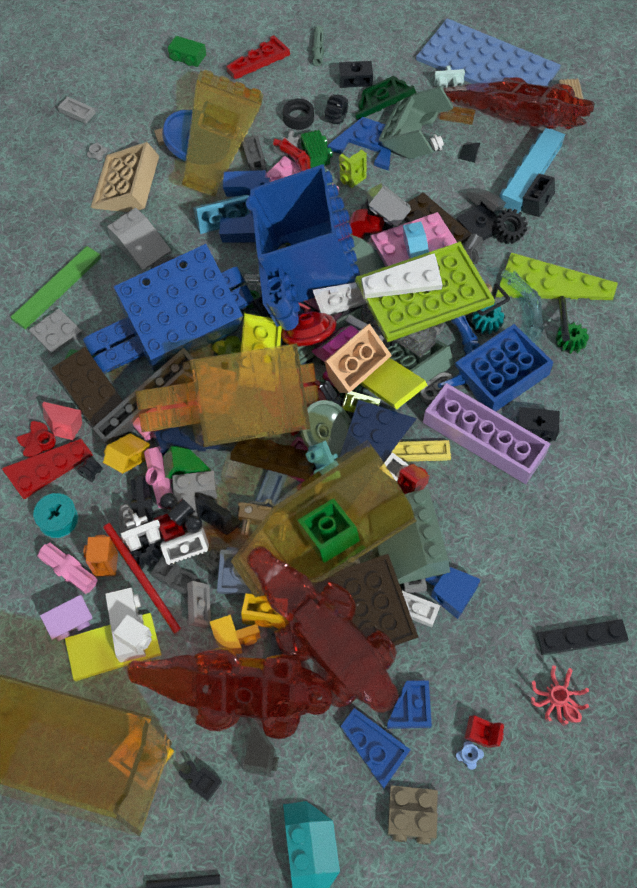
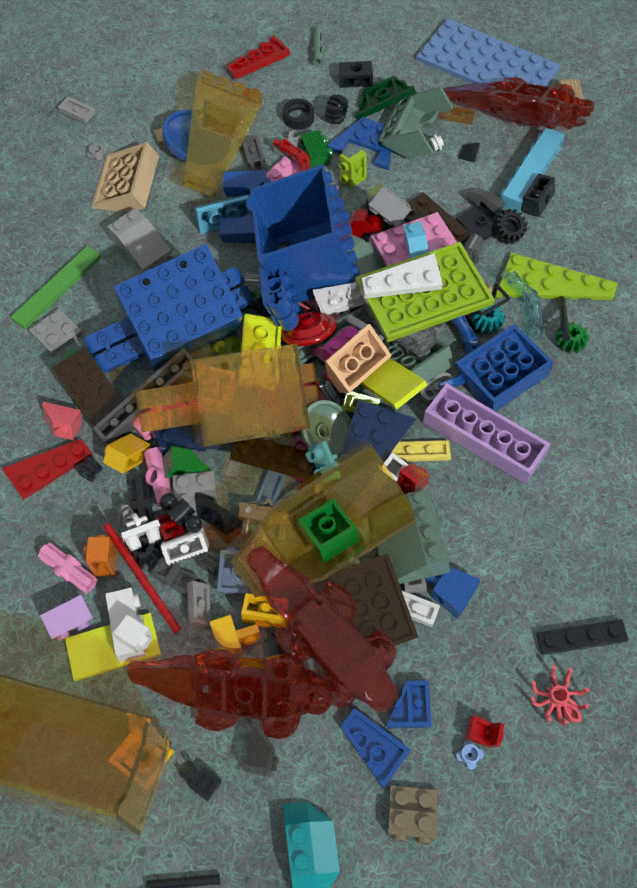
(34, 440): red plate -> none
(58, 505): teal piece -> none
(186, 51): green brick -> none
(449, 77): light aqua hips -> none
(545, 419): black brick -> none

